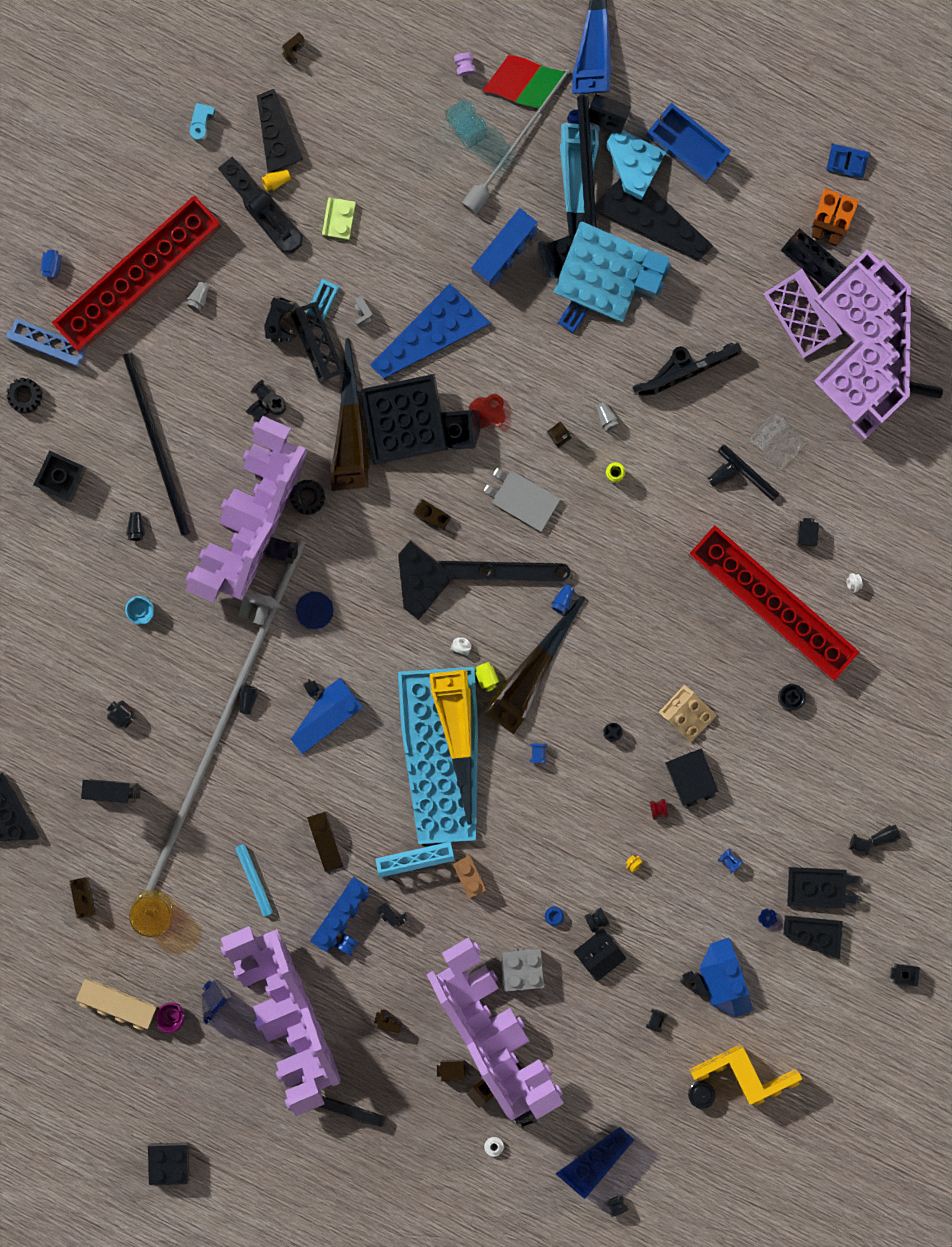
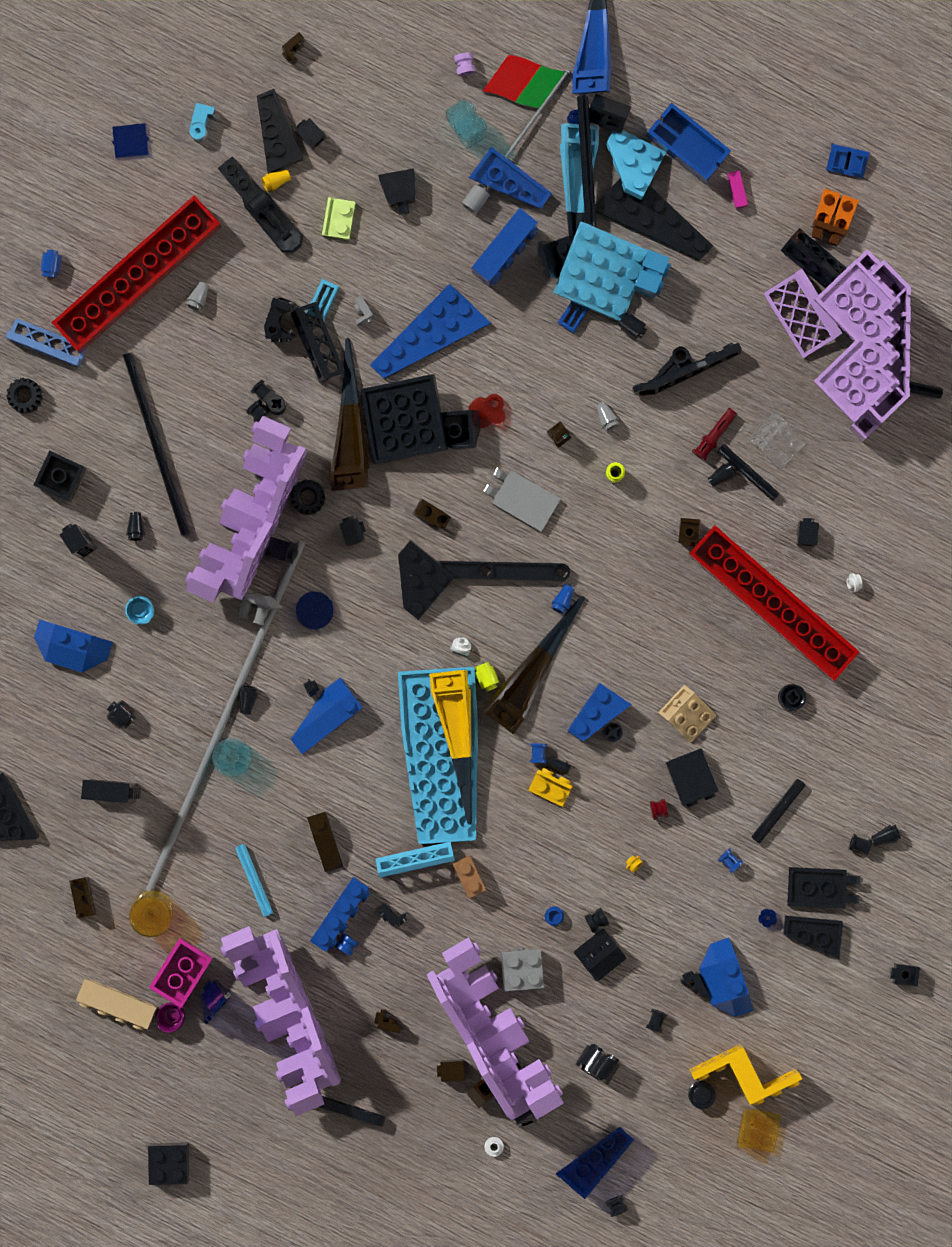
(70, 647): none -> blue wedge
(77, 541): none -> black brick
(130, 140): none -> clear blue piece
(181, 972): none -> dark pink brick
(223, 763): none -> clear light blue brick
(310, 133): none -> black brick
(352, 530): none -> black brick
(399, 189): none -> black torso
(504, 176): none -> blue wing
(550, 787): none -> yellow bracket
(558, 765): none -> black pin
(598, 711): none -> blue wedge
(598, 1064): none -> black brick
(632, 326): none -> black brick
(686, 523): none -> dark brown brick
(709, 441): none -> dark red pin
(737, 189): none -> dark pink piece
(758, 1129): none -> clear yellow bracket
(778, 810): none -> black axle

